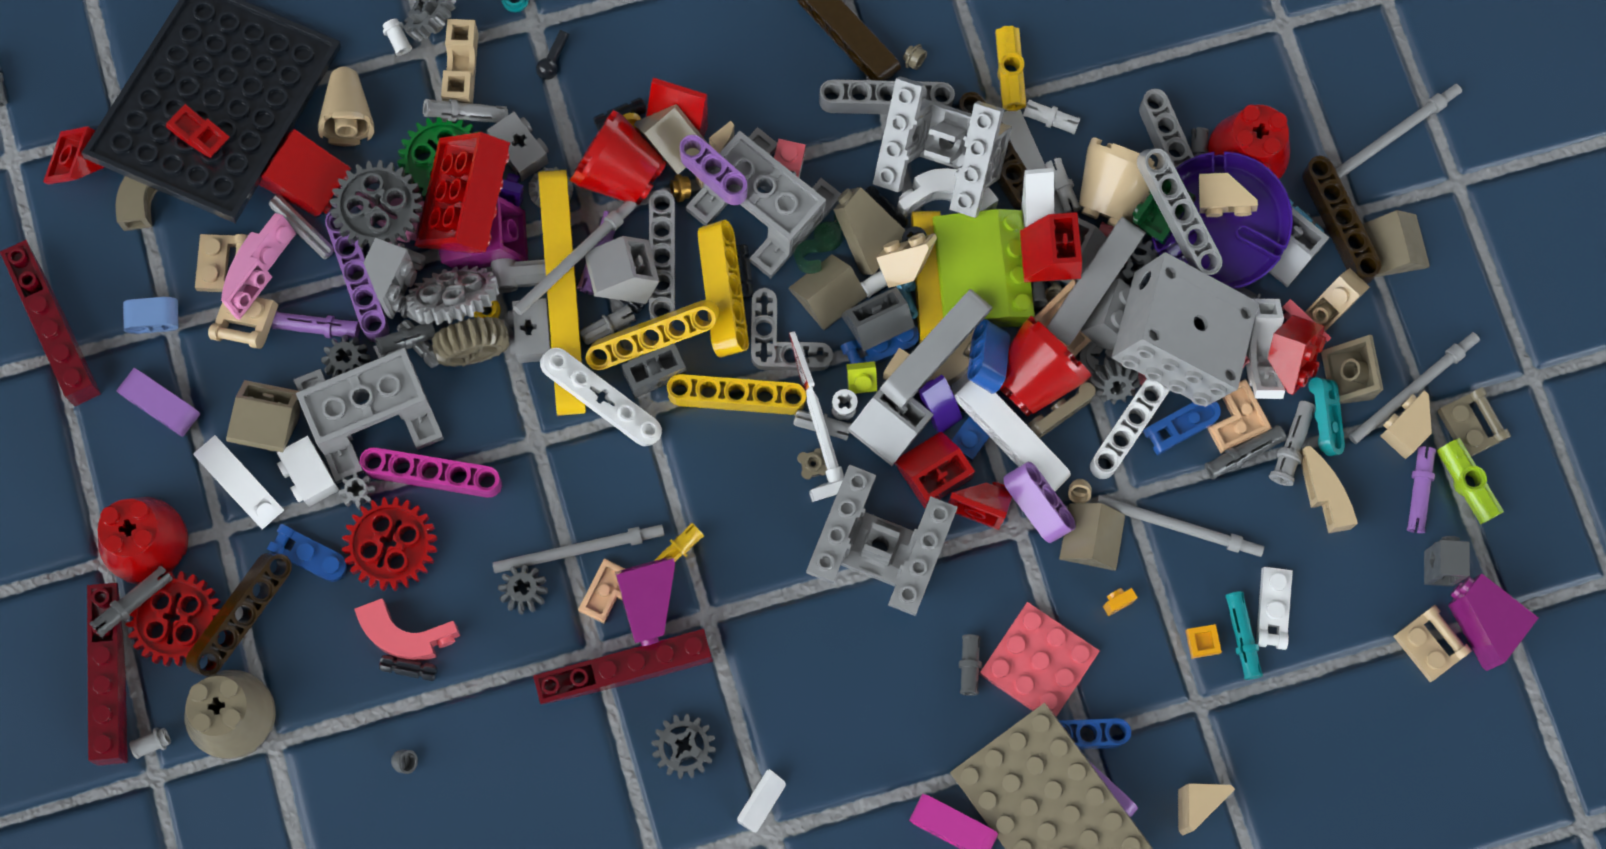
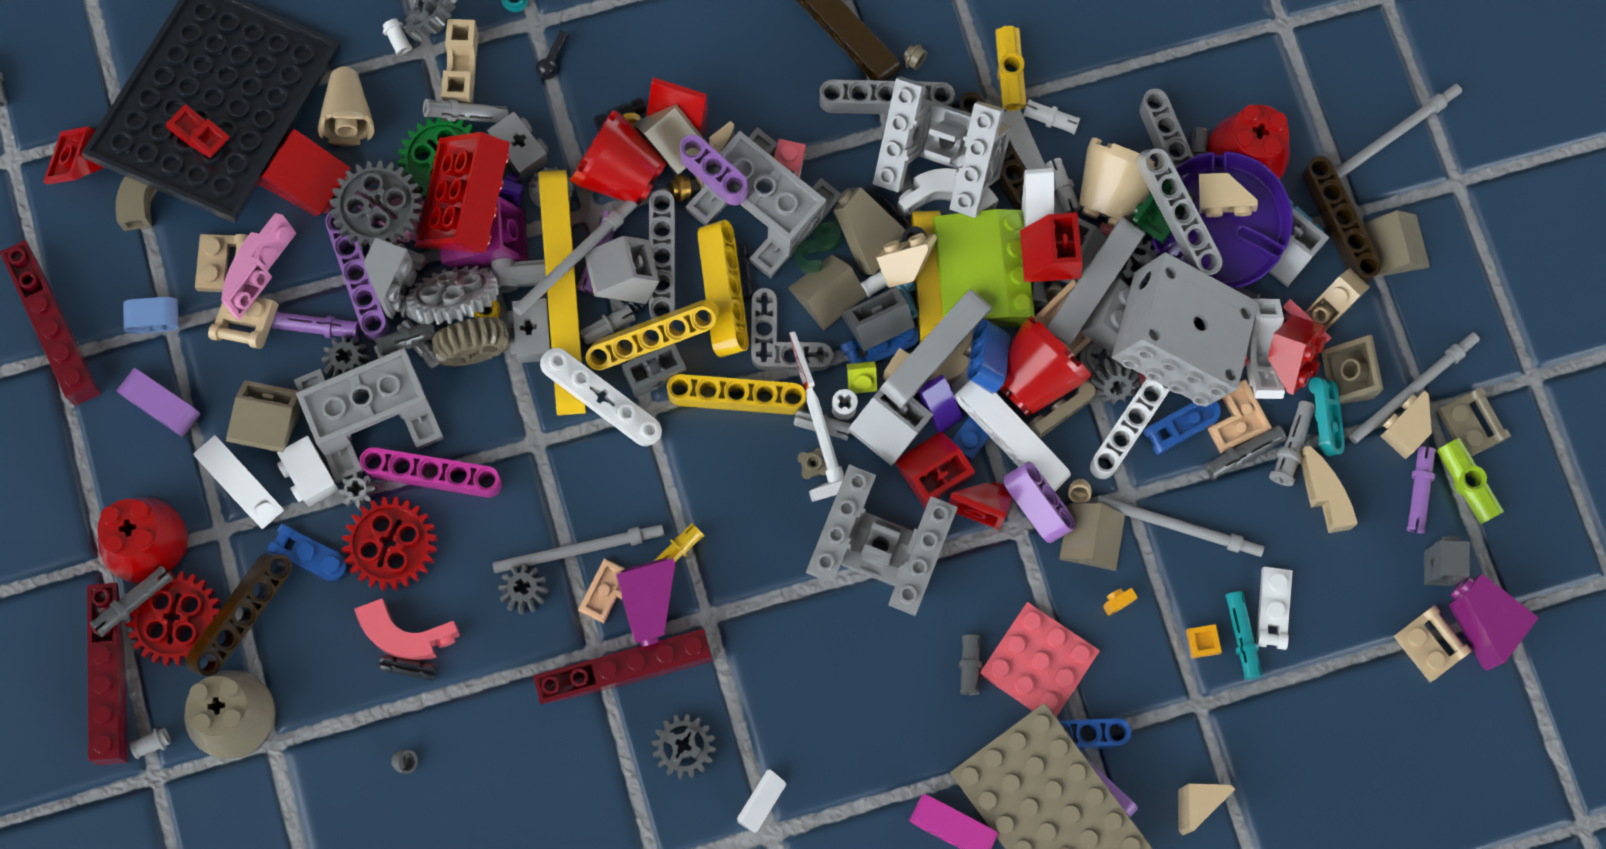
(302, 227): light grey axle -> none

